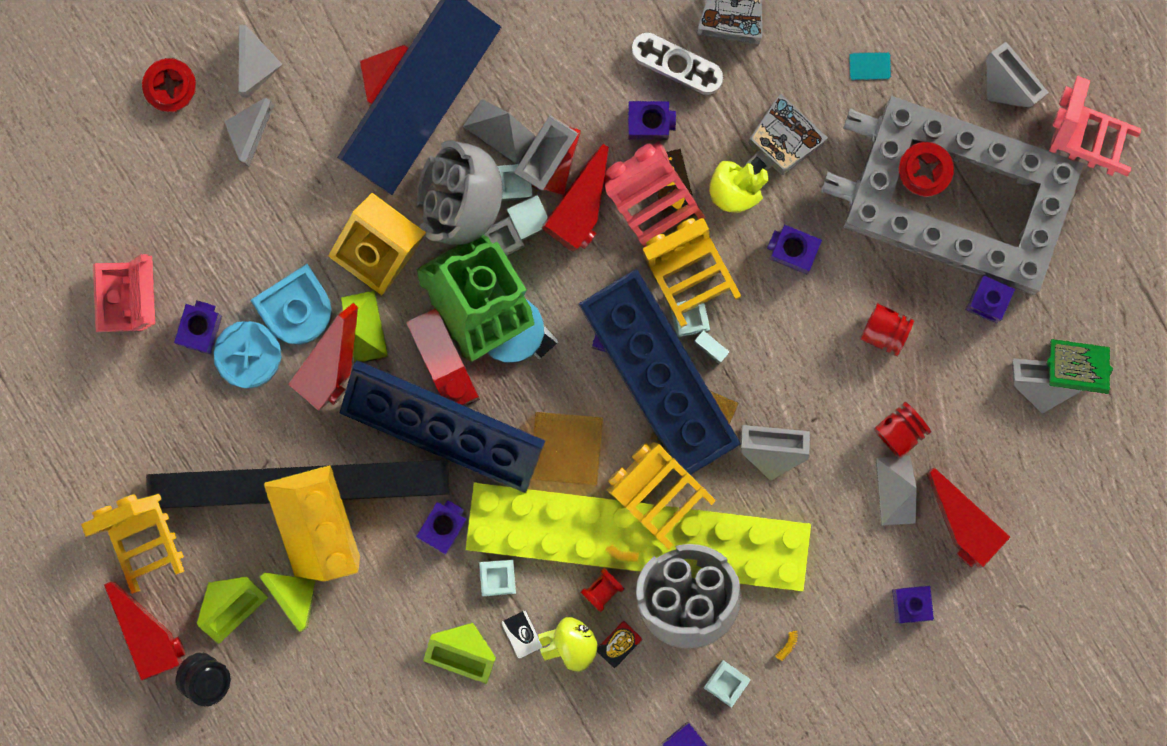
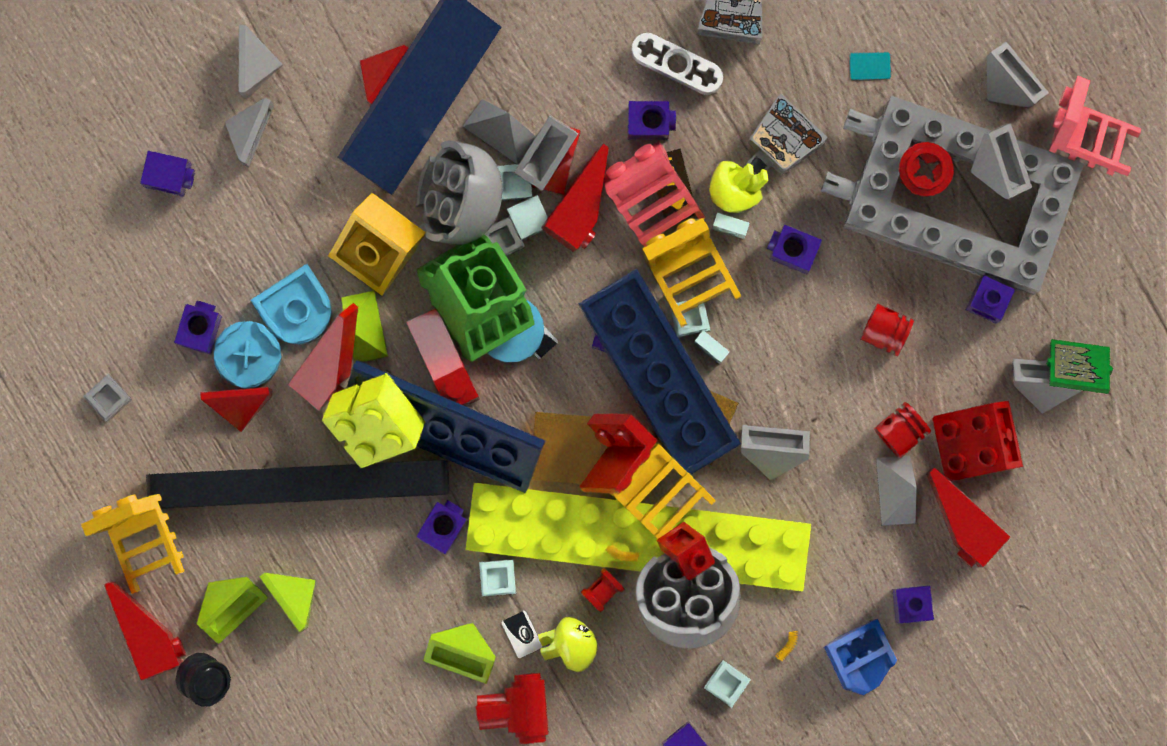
(107, 398): none -> light grey tile
(124, 295): coral plate -> none
(155, 78): red gear -> none
(167, 173): none -> dark purple brick
(237, 405): none -> red slope
(314, 525): yellow slope -> none
(373, 420): none -> neon yellow piece
(518, 709): none -> red piece
(619, 644): sticker -> none
(626, 450): none -> red bracket
(687, 549): none -> red bracket
(730, 225): none -> light aqua tile
(861, 657): none -> blue slope
(977, 441): none -> red bracket
(1001, 163): none -> light grey slope

